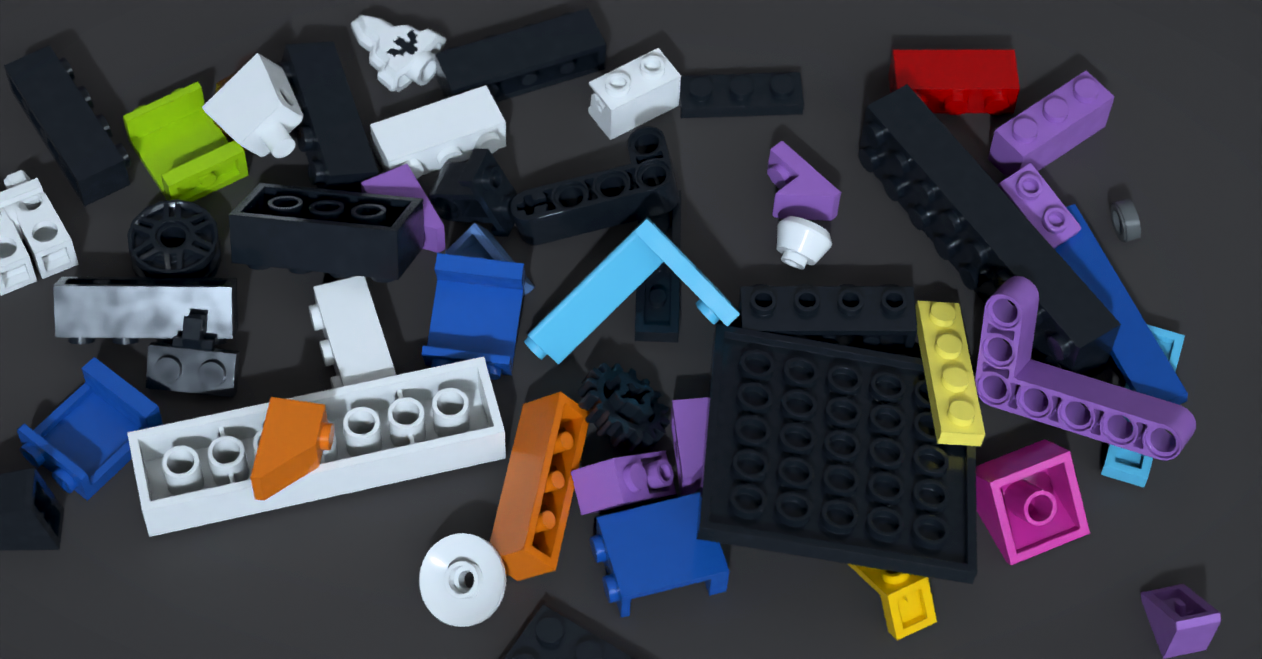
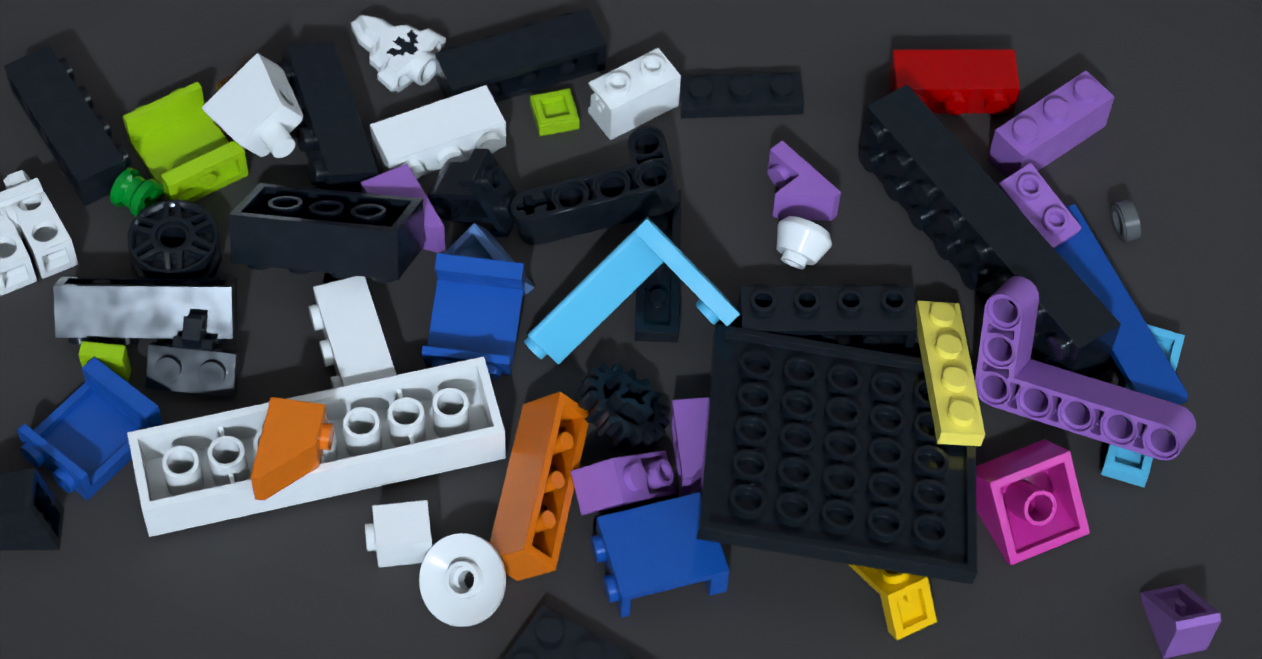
(111, 355): none -> lime tile
(135, 191): none -> green wheel
(399, 533): none -> white brick
(554, 112): none -> lime tile

